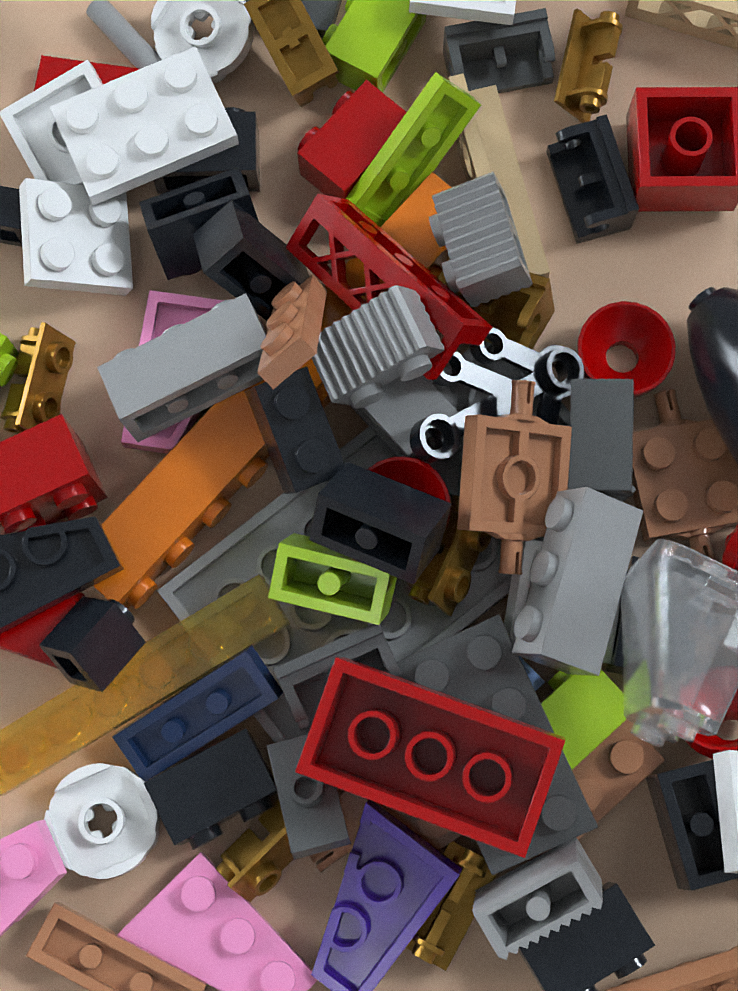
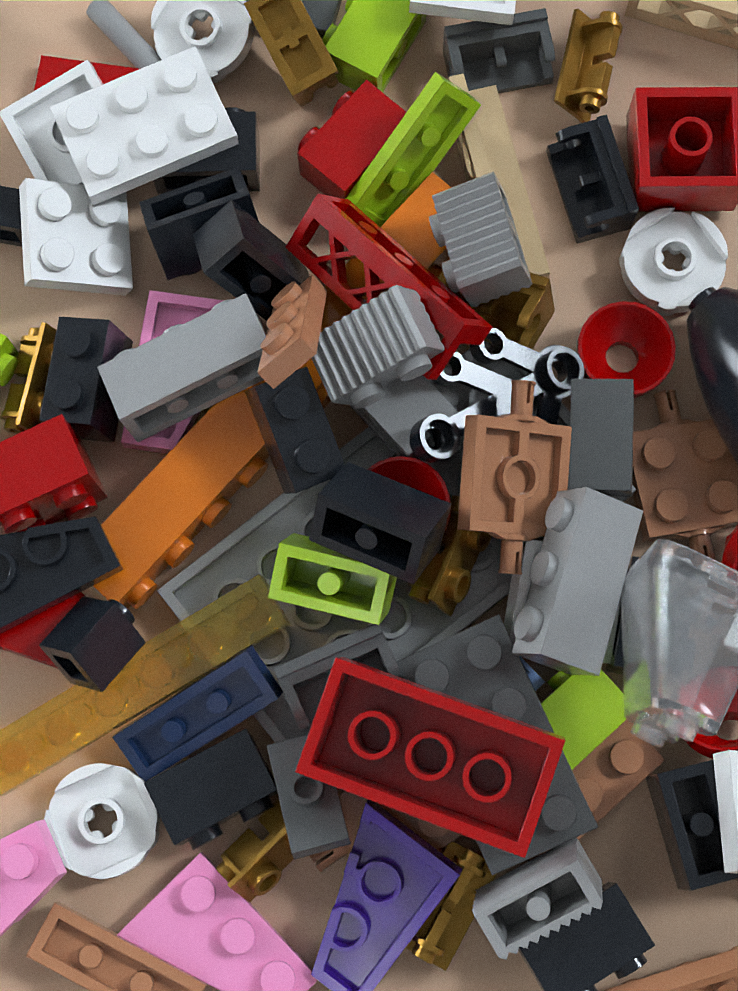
(74, 380): none -> black brick
(677, 232): none -> white plate

